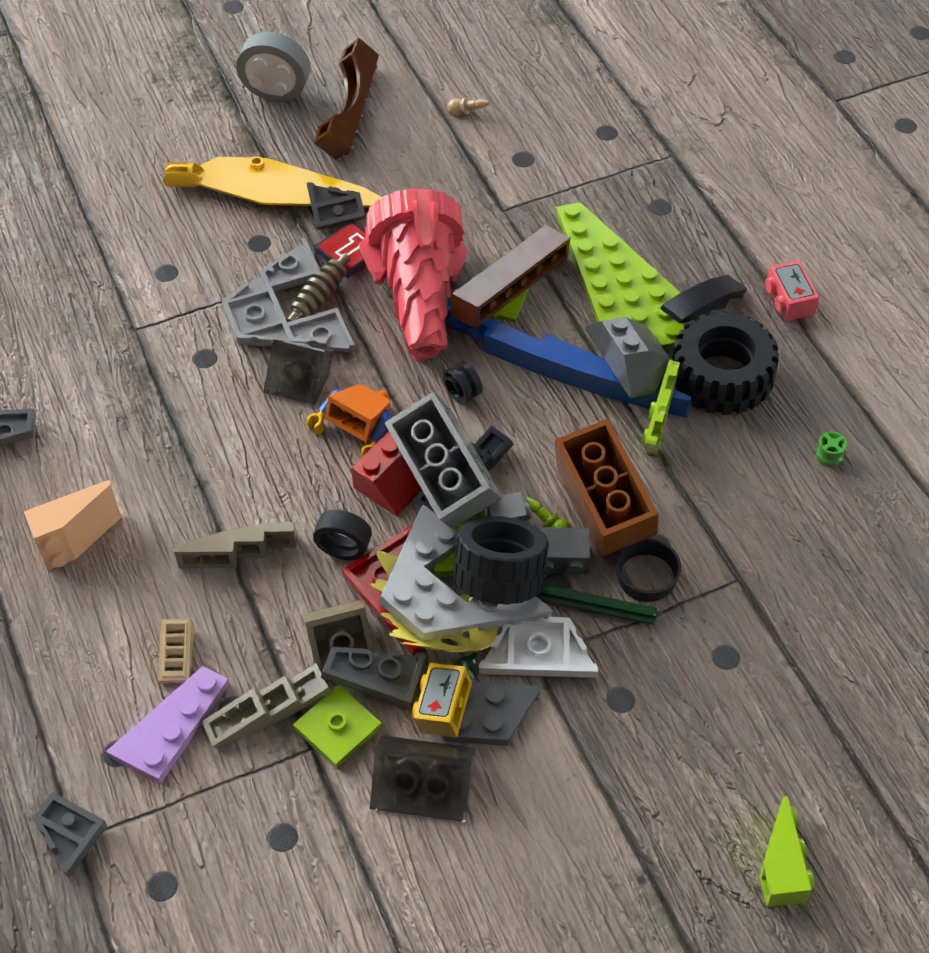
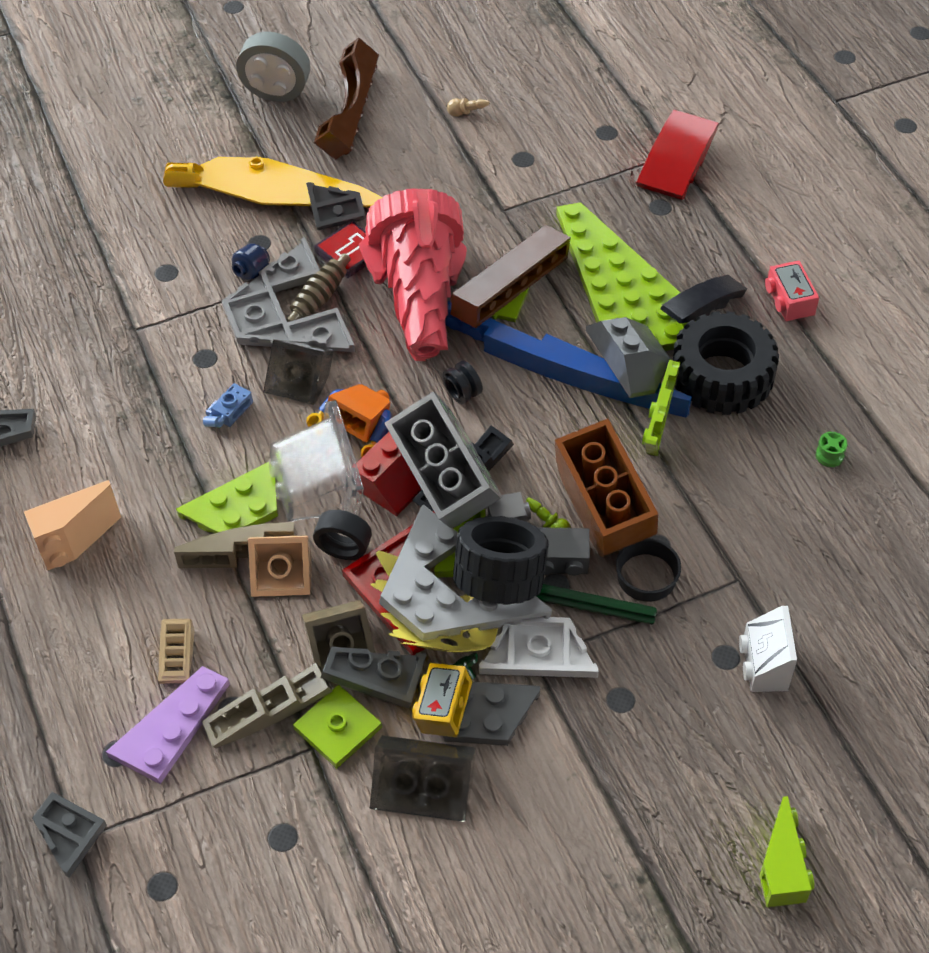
(228, 407): none -> medium blue piece
(235, 504): none -> lime wing
(249, 261): none -> dark blue head
(280, 566): none -> light nougat slope
(317, 469): none -> clear windscreen
(677, 154): none -> red slope
(769, 651): none -> white slope

